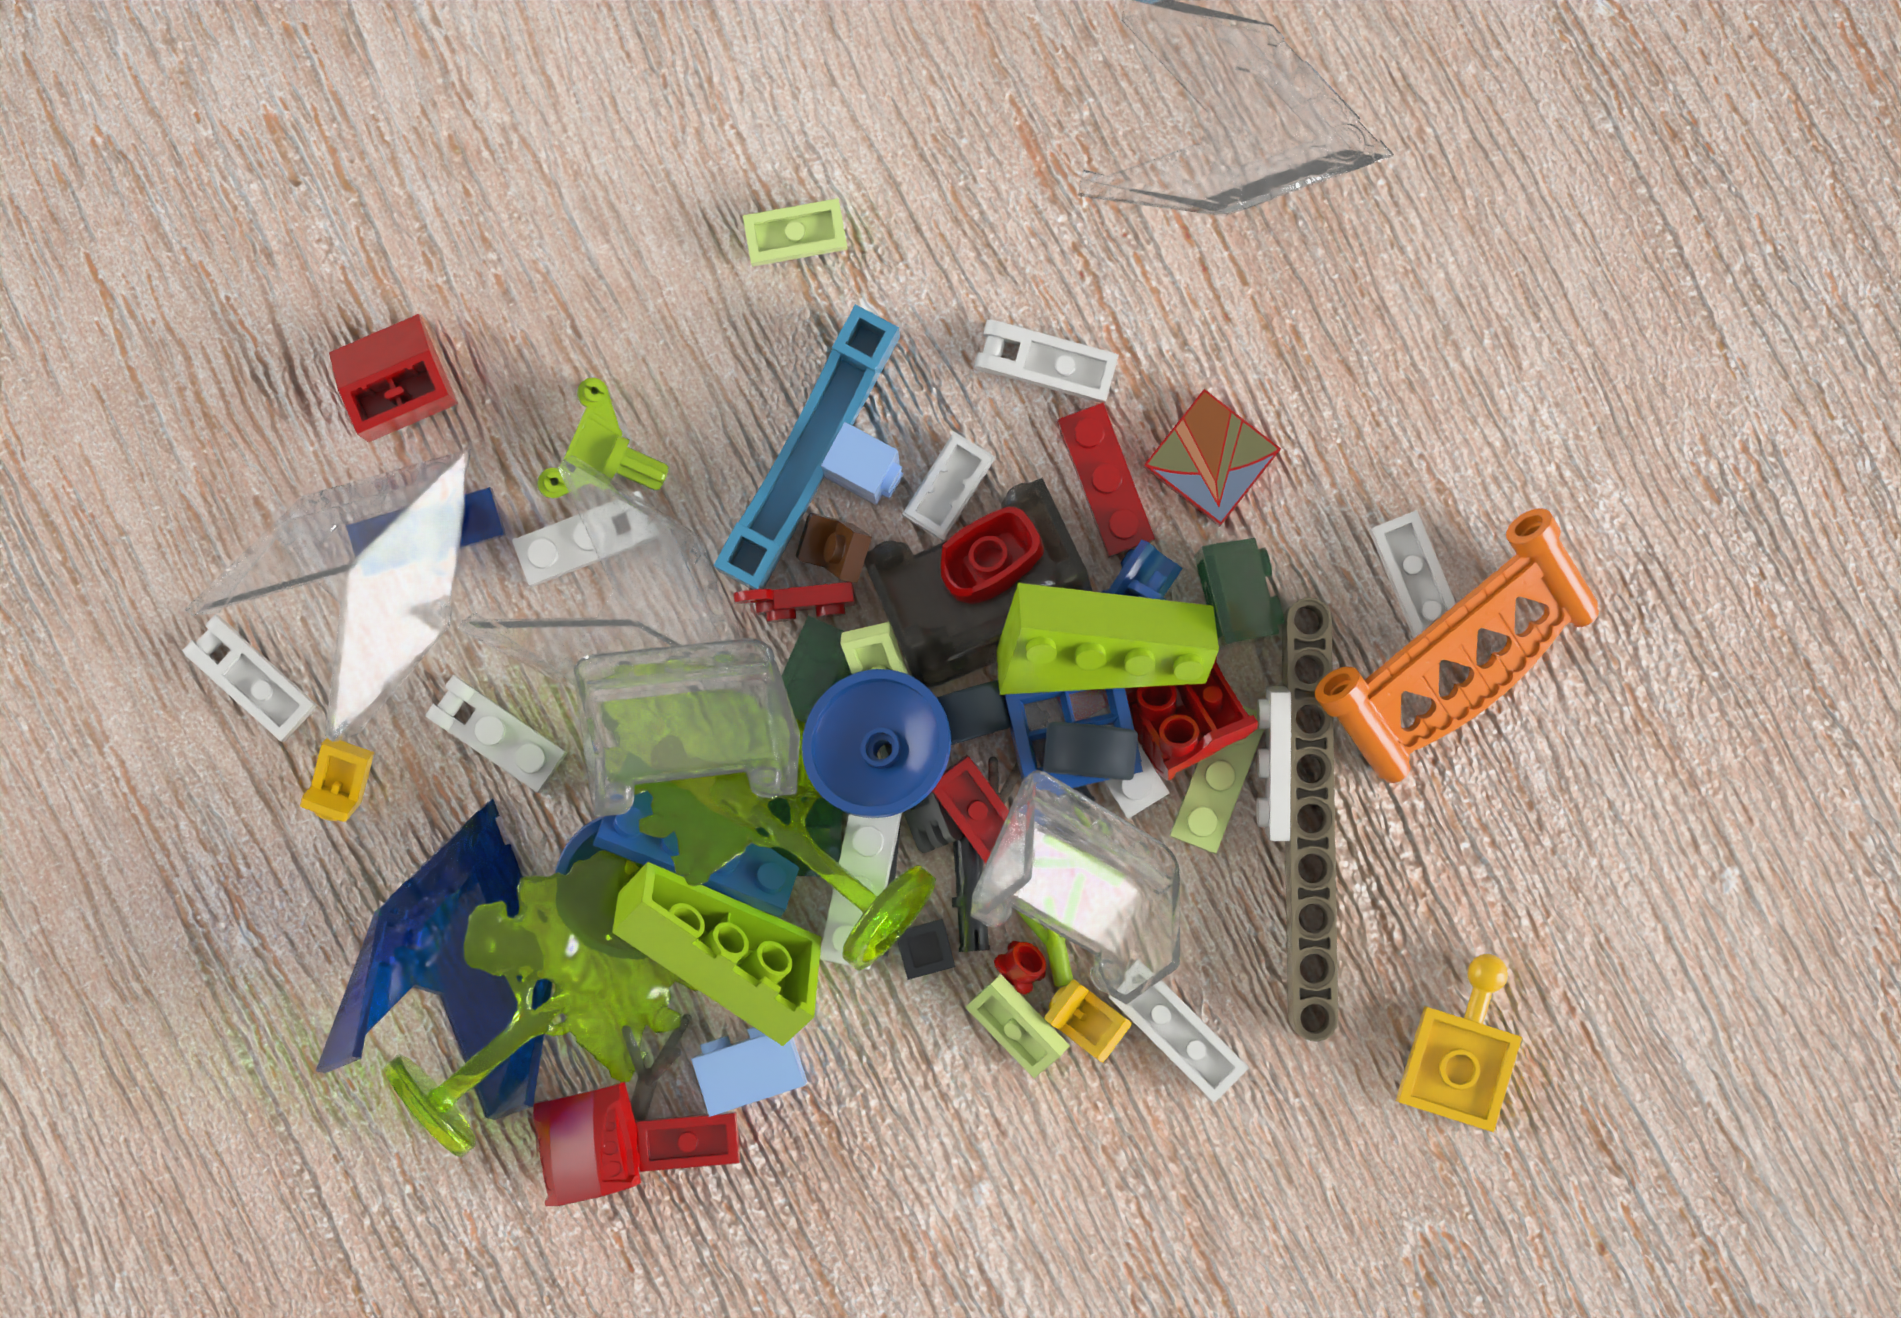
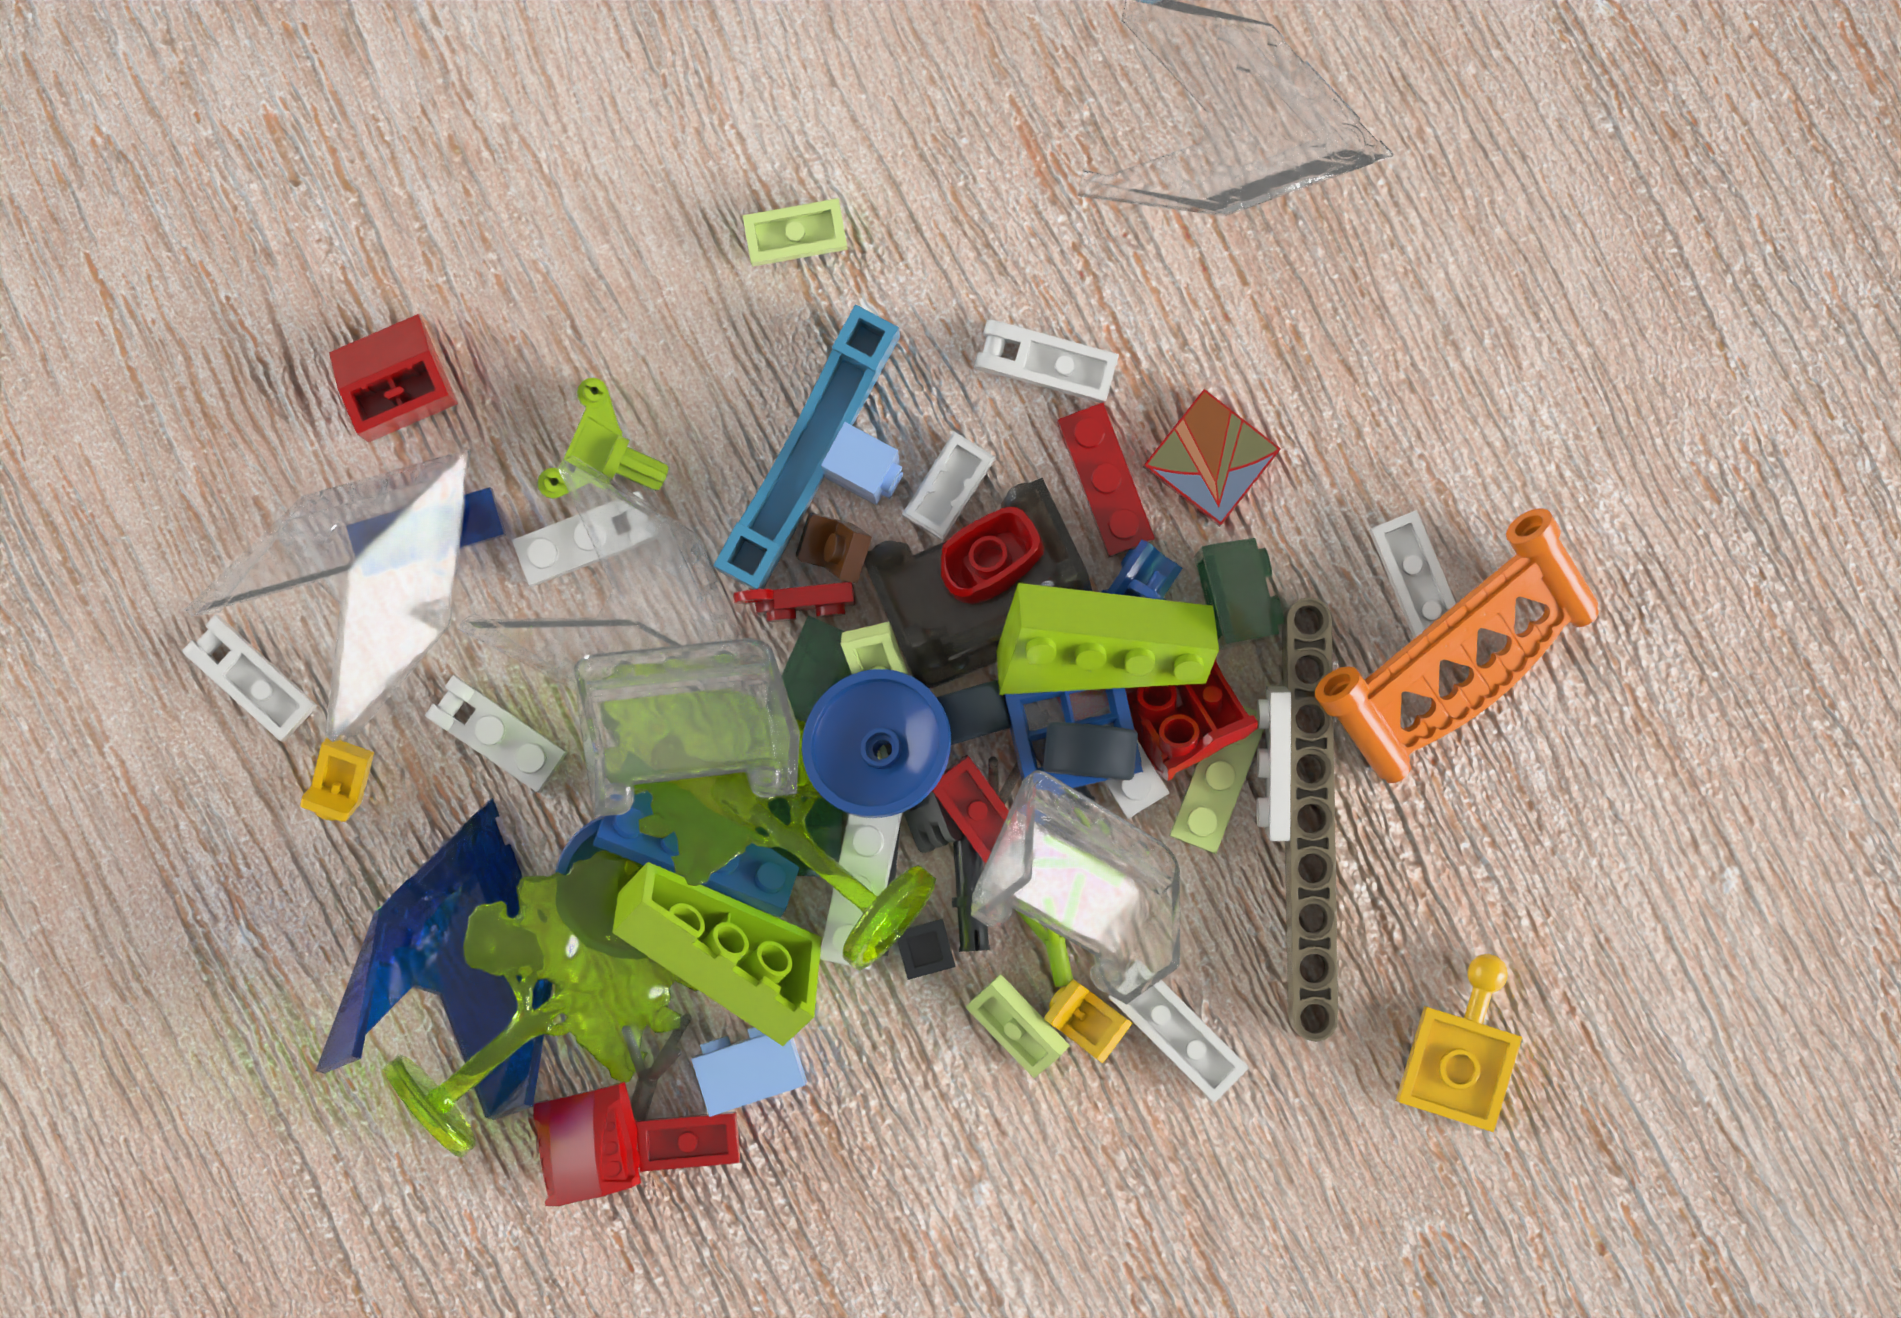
(1021, 966): red plate -> none

